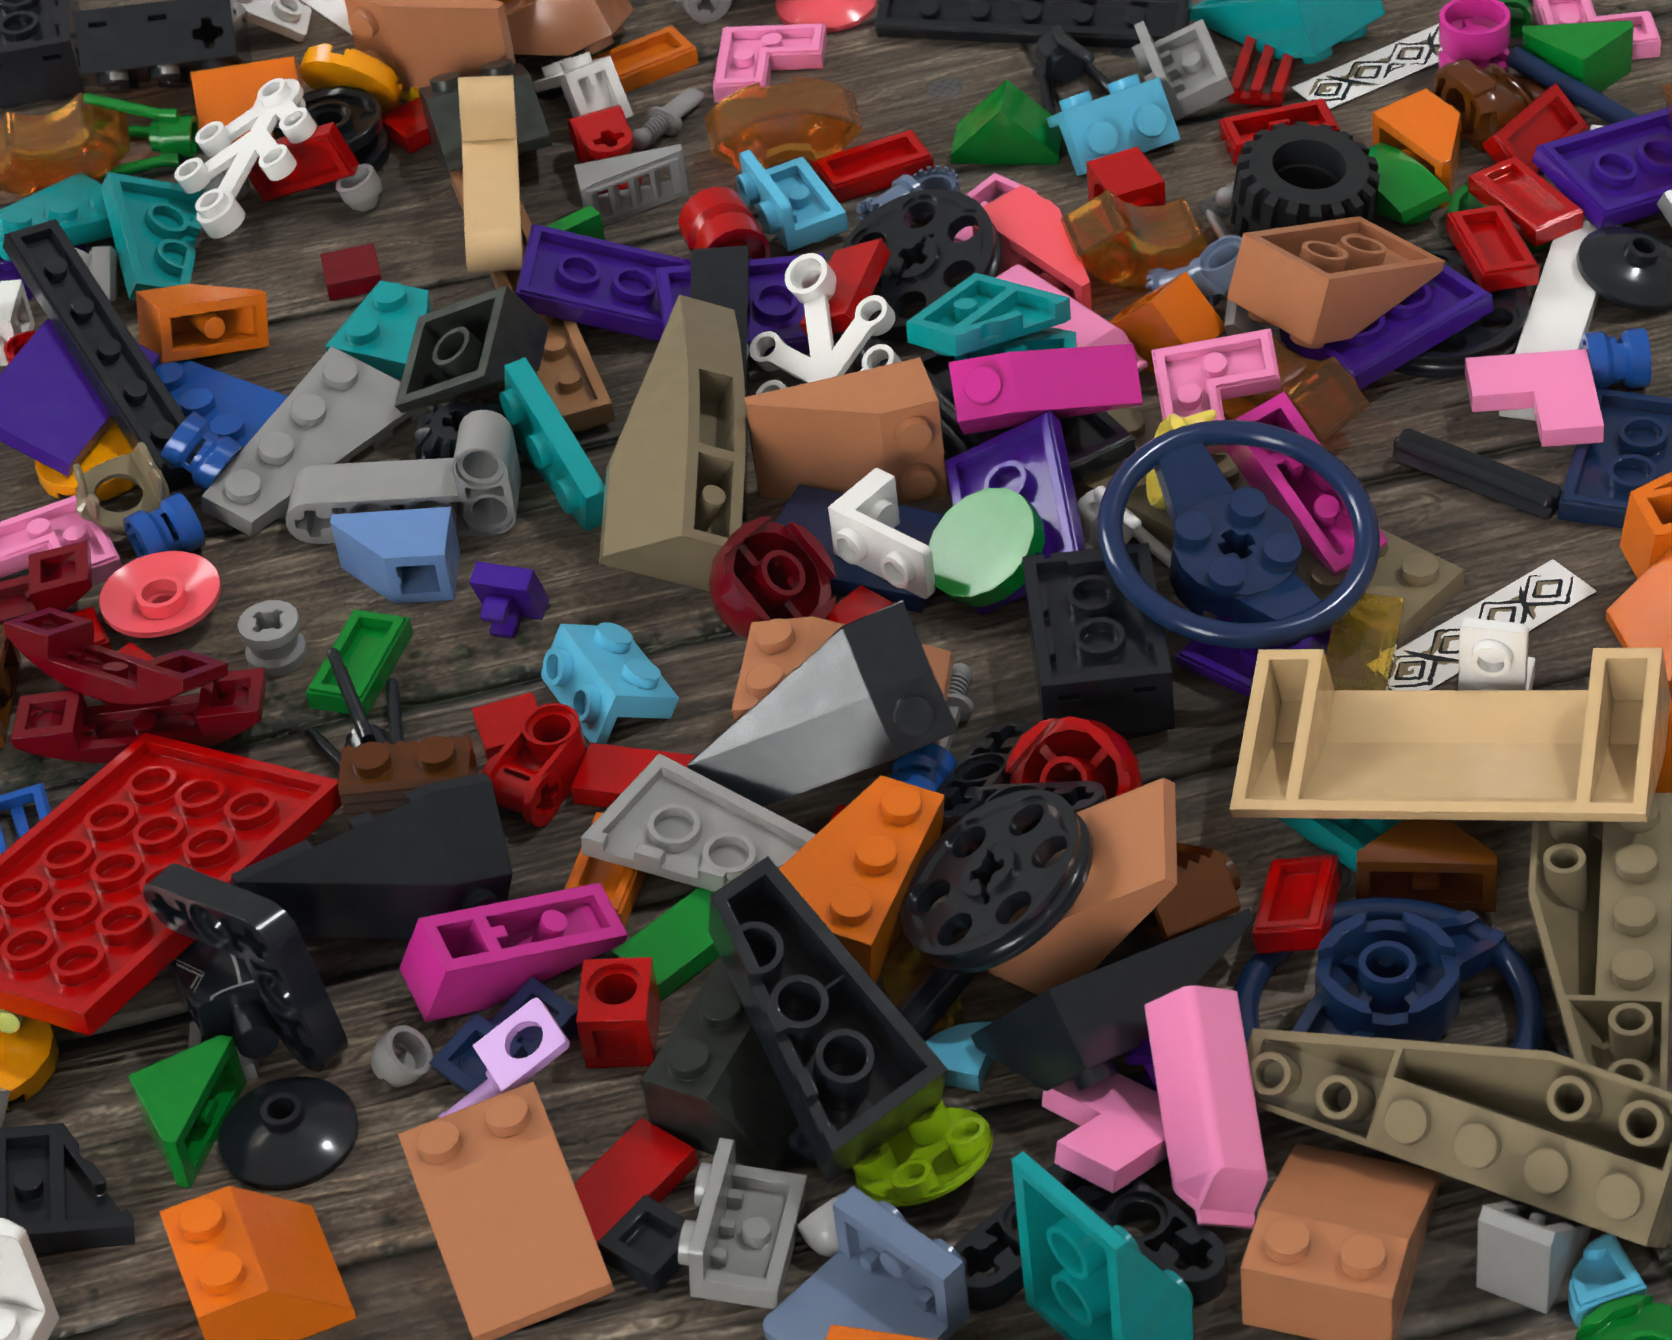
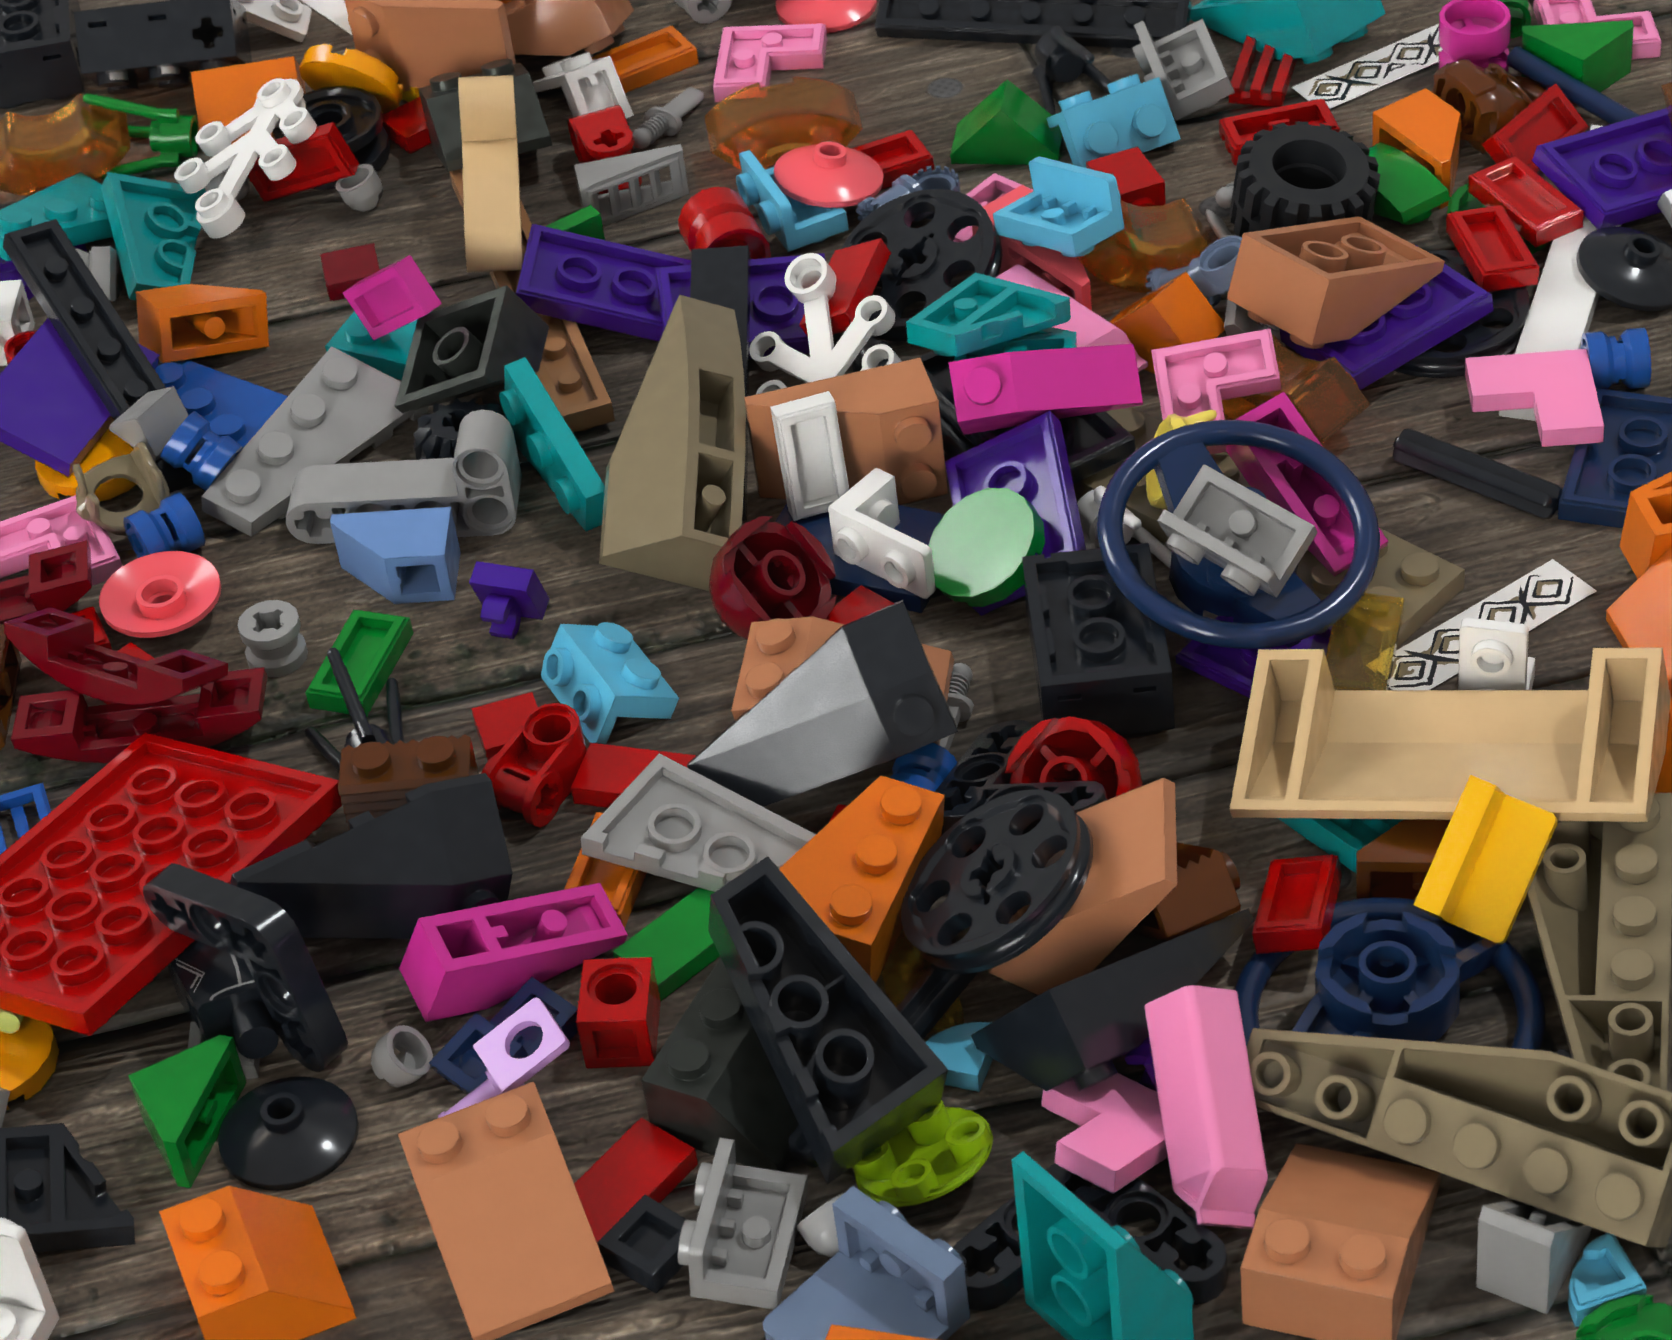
(151, 420): none -> light grey slope
(392, 297): none -> dark pink tile
(810, 454): none -> white tile
(828, 175): none -> coral dish
(1066, 211): none -> medium azure bracket
(1237, 531): none -> light grey bracket
(1486, 861): none -> yellow panel

